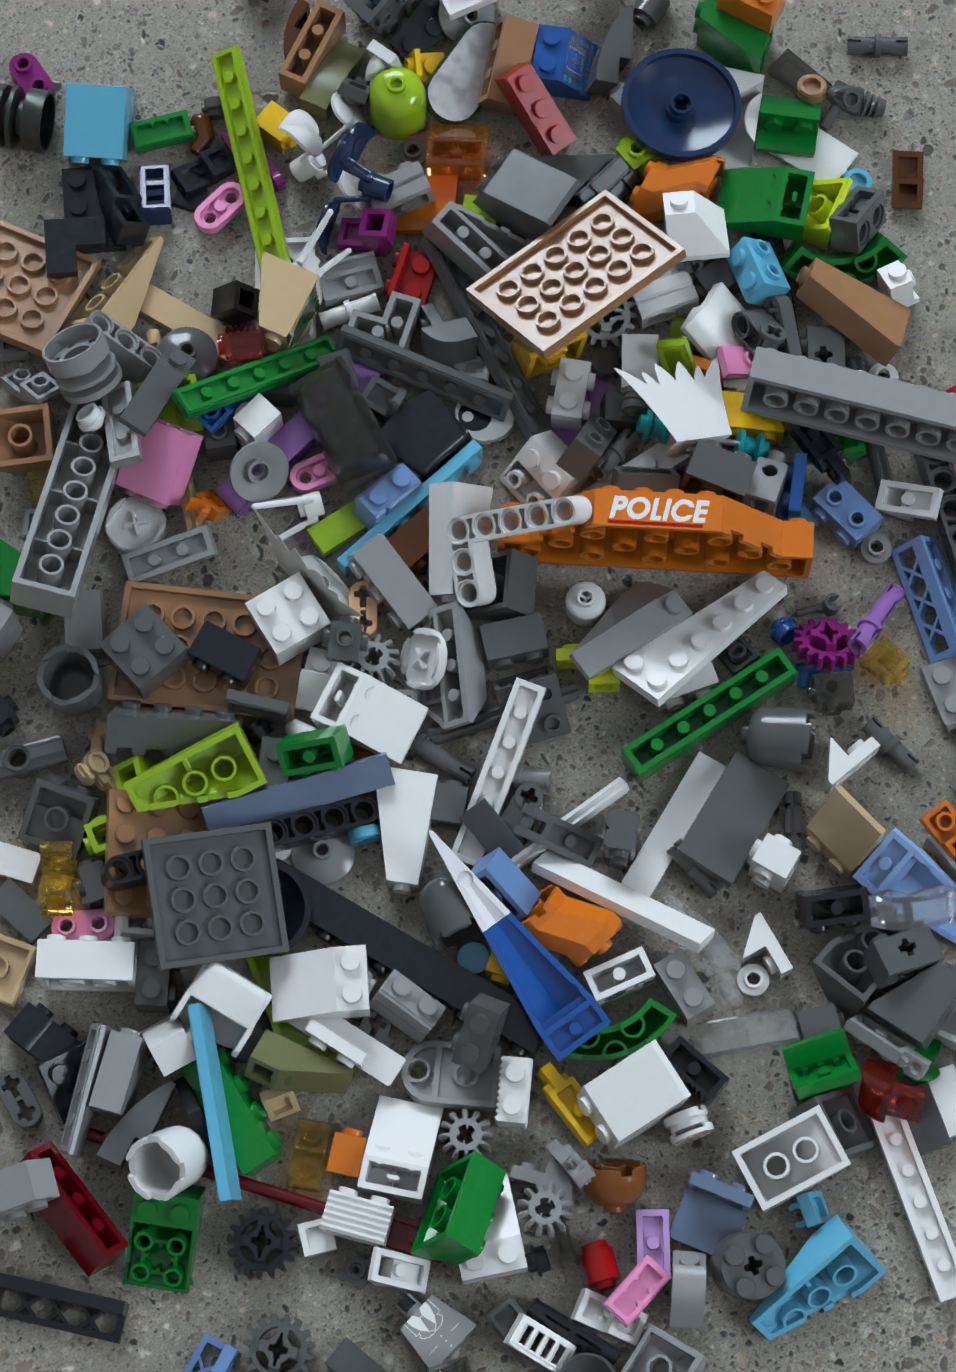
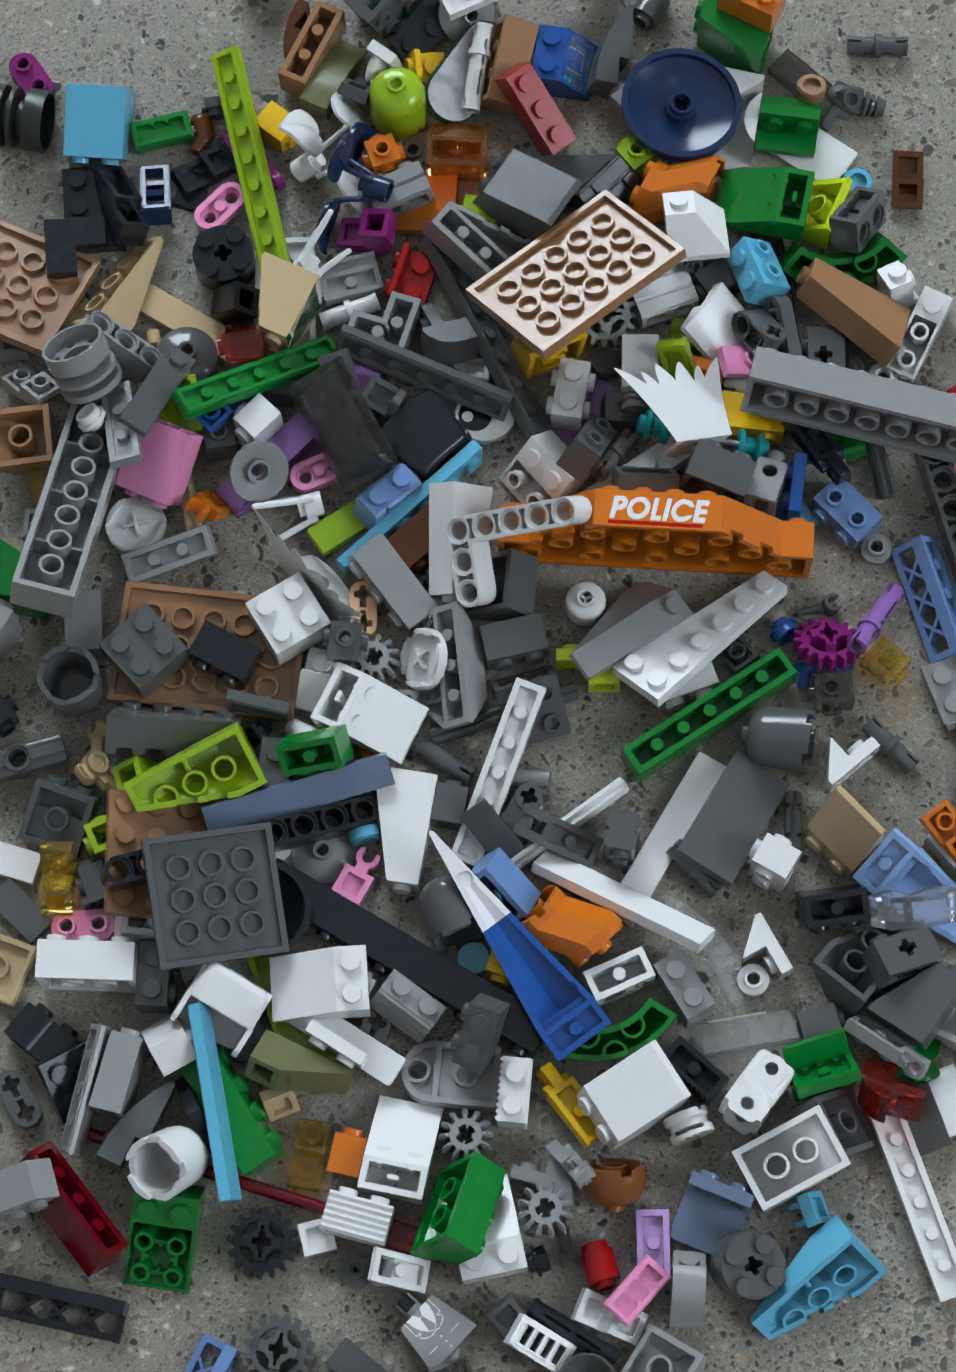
(220, 244): none -> black brick
(354, 881): none -> bright pink plate
(382, 154): none -> orange brick
(479, 56): none -> white pin
(756, 1092): none -> white piece
(908, 500): white slope -> none
(921, 332): none -> white slope

